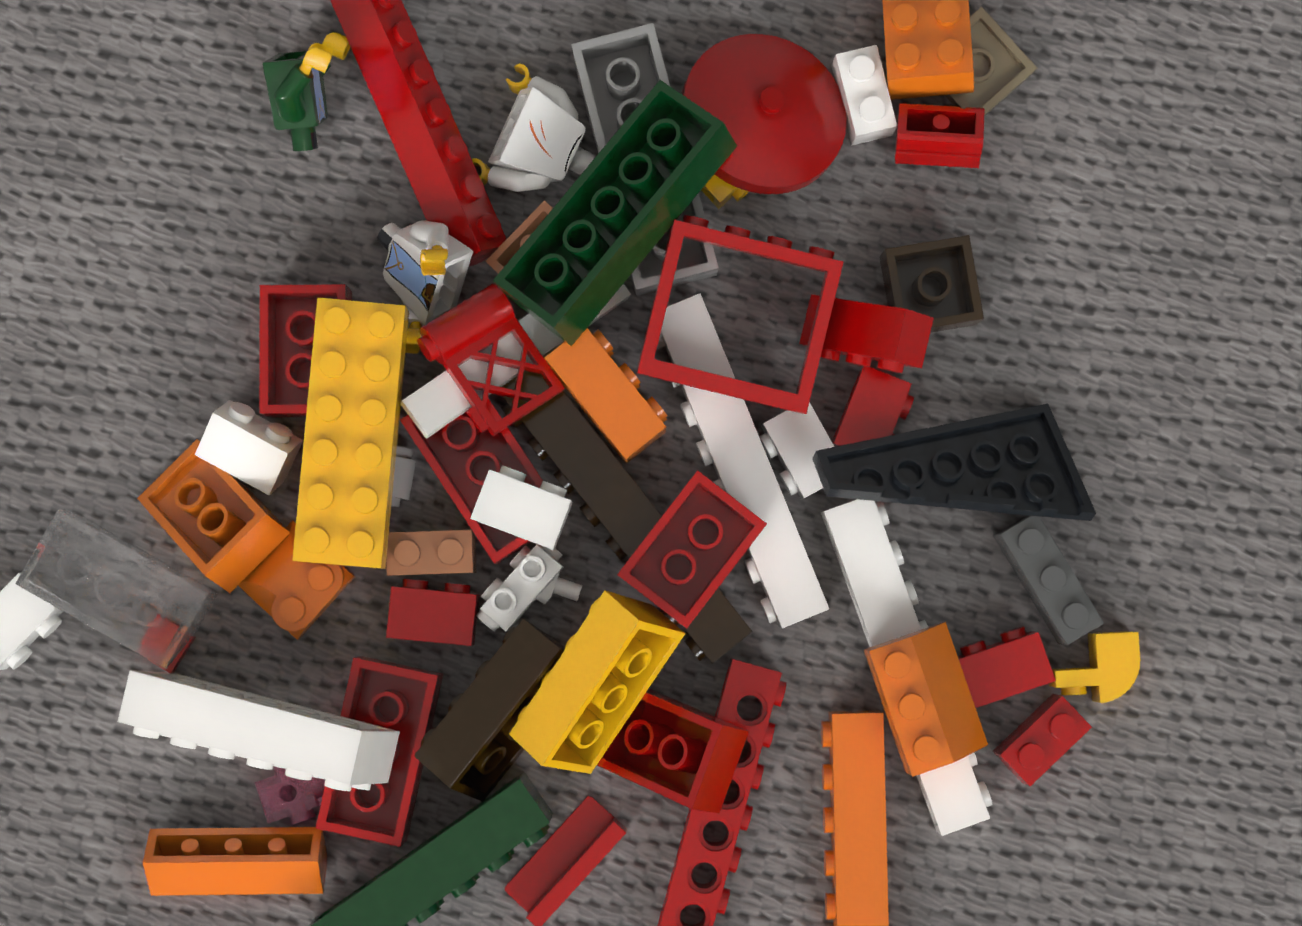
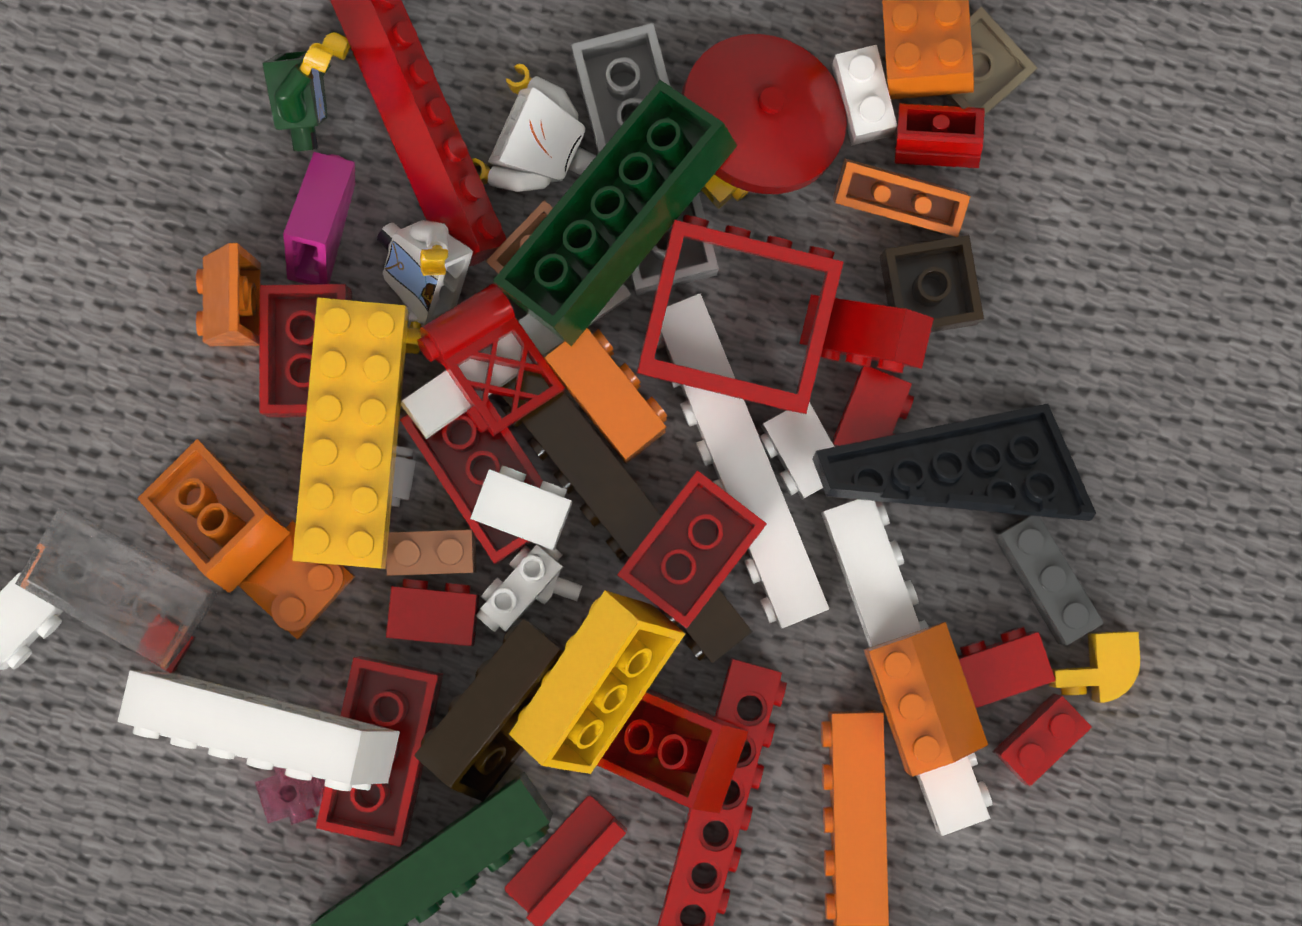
(230, 297): none -> orange slope
(235, 861): orange brick -> none
(249, 446): white brick -> none
(318, 219): none -> dark pink slope
(901, 197): none -> orange brick

